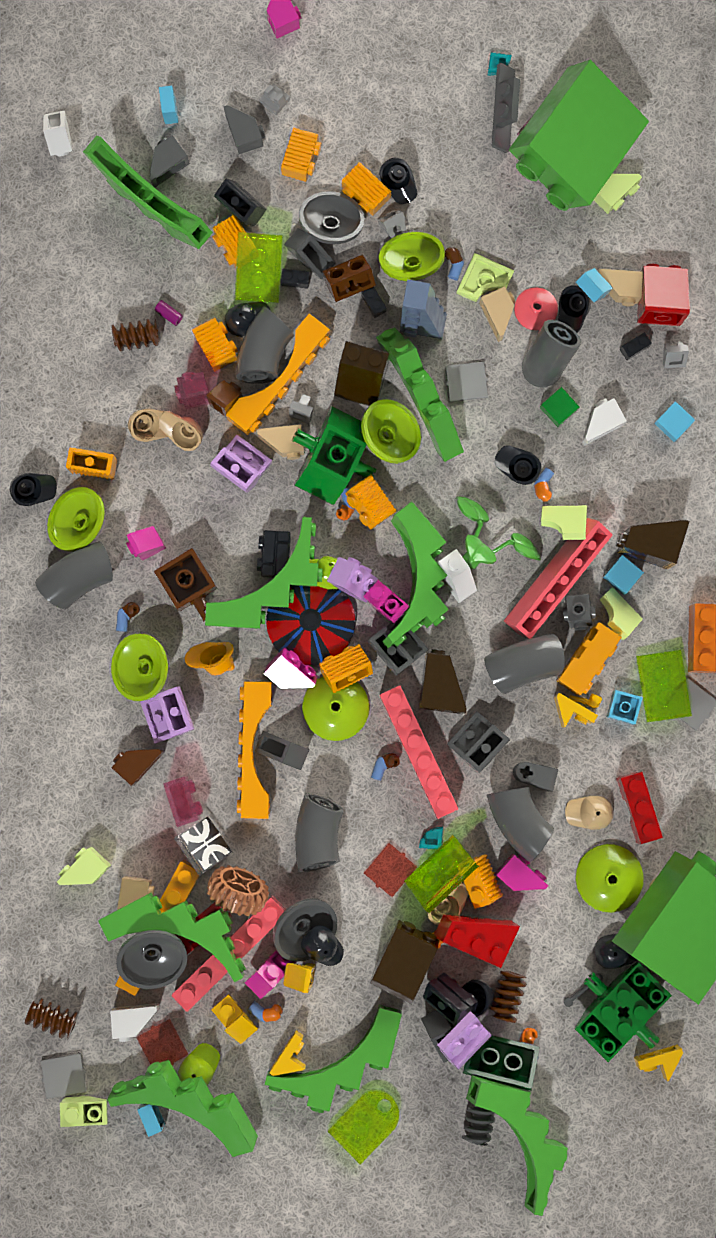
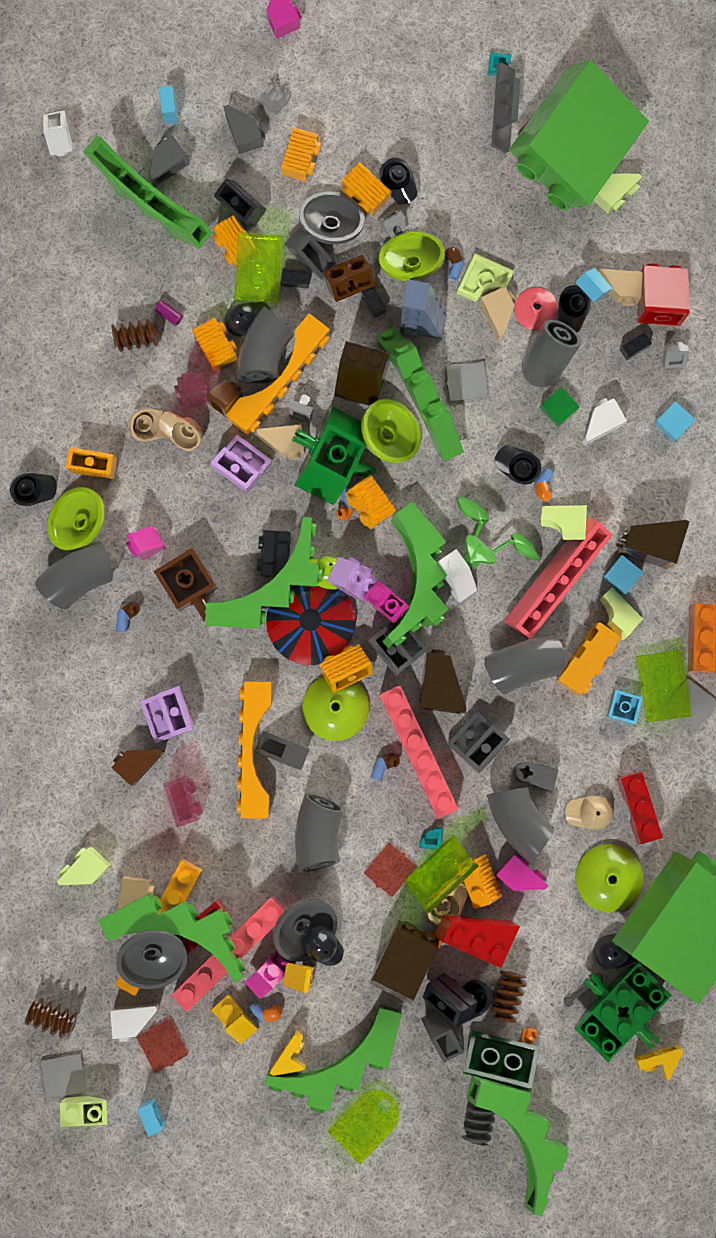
(131, 664): lime dish -> none
(192, 1098): bright green arch -> none
(201, 1062): lime cap -> none
(203, 845): tile -> none
(212, 656): light orange piece -> none
(237, 890): nougat gear -> none
(289, 671): slope -> none
(464, 1040): lavender brick -> none
(567, 707): yellow slope -> none
(579, 611): dark grey brick -> none
(593, 701): yellow hand -> none

